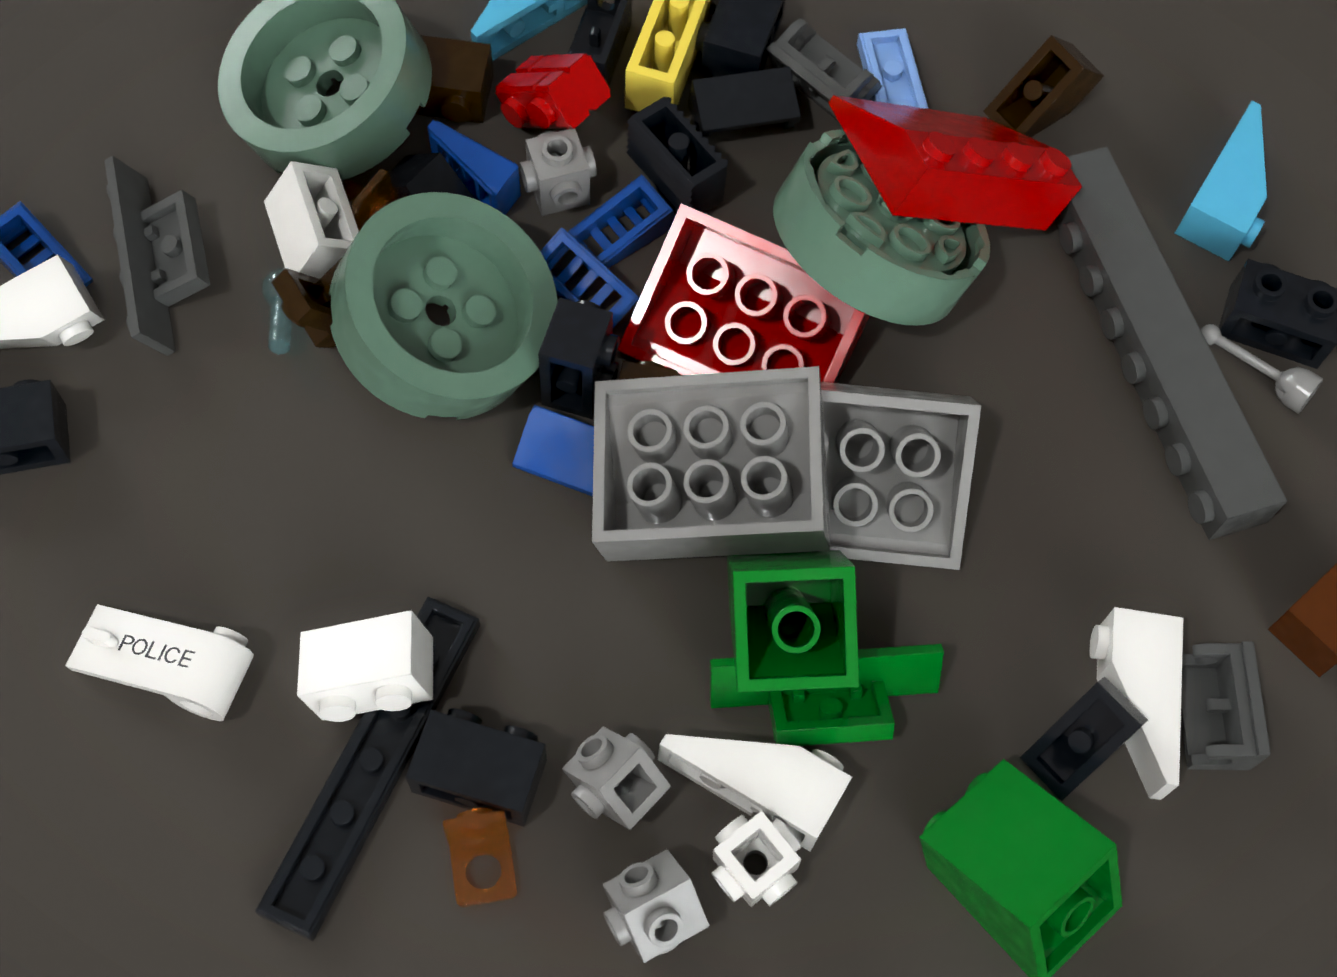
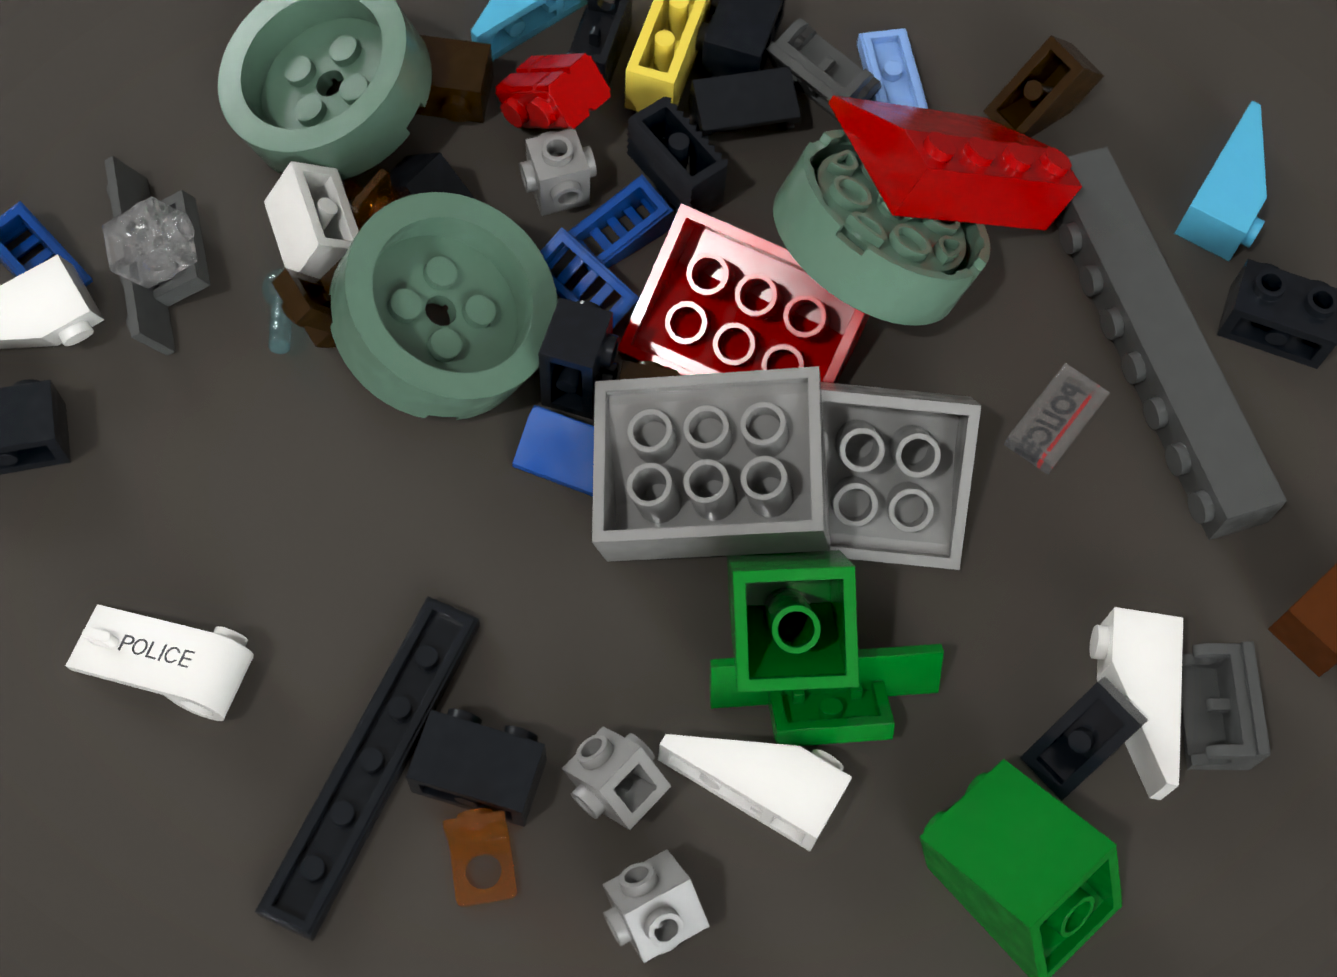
(150, 242): none -> clear brick
(366, 666): white brick -> none
(482, 171): blue slope -> none
(759, 837): white brick -> none
(1056, 418): none -> clear tile
(1293, 386): light grey hinge -> none

